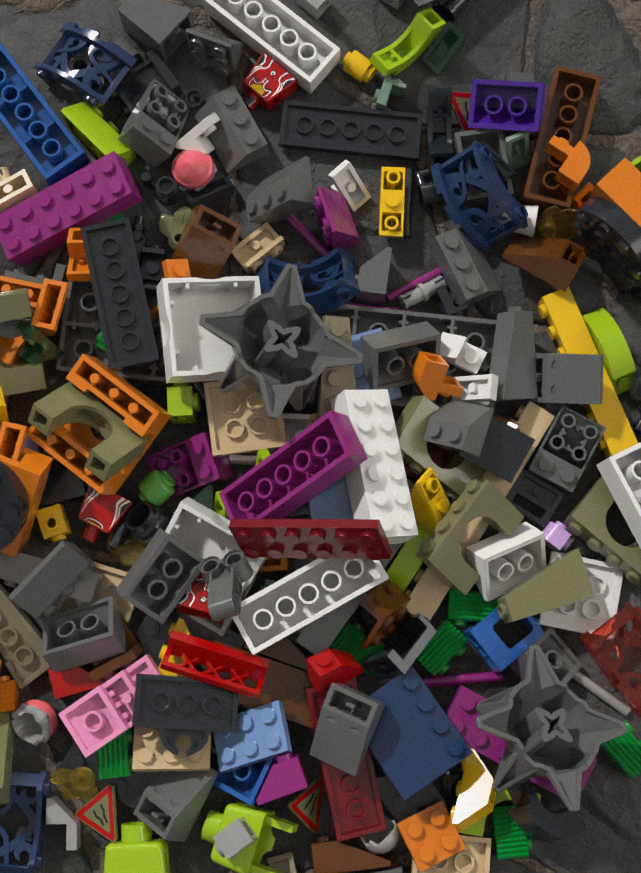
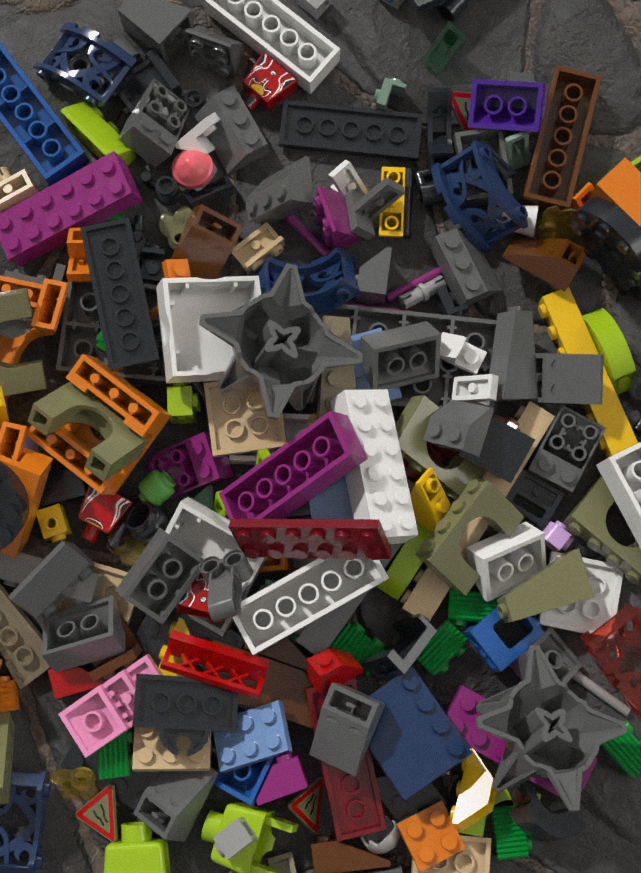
(35, 721): light grey hair -> none
(38, 346): clear green slope -> none
(59, 813): light grey slope -> none
(358, 66): yellow brick -> none
(367, 207): none -> dark grey bracket
(387, 605): reddish brown bracket -> none
(410, 44): lime arch -> none
(430, 377): orange brick -> none
(462, 678): magenta bar -> none
(574, 160): orange brick -> none

